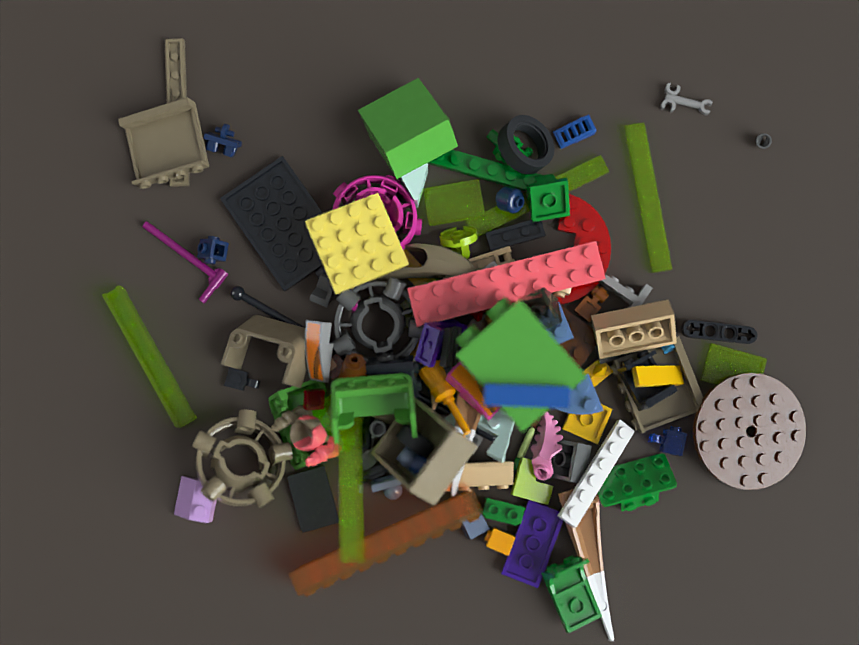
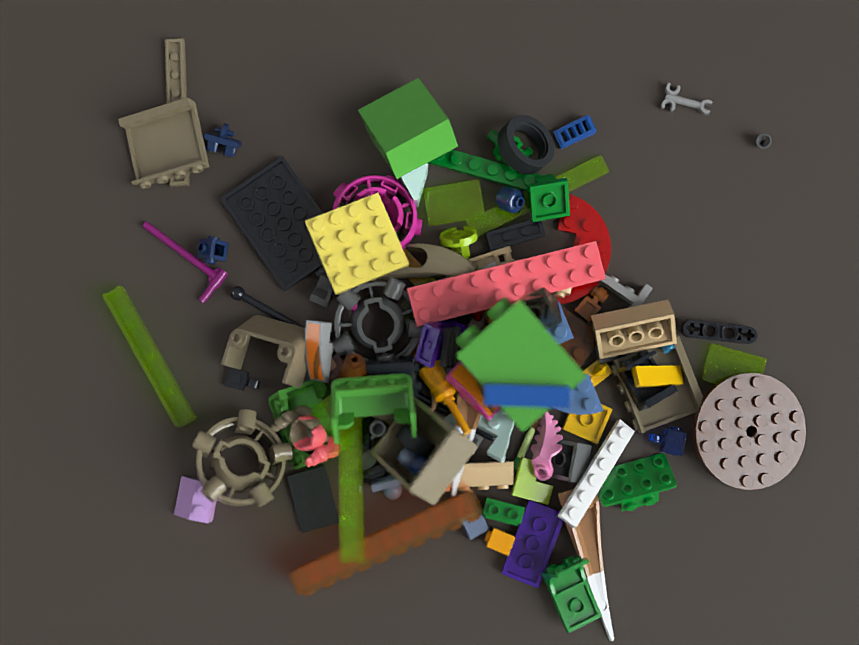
(314, 399): dark red tile -> none
(648, 197): clear neon green tile -> none

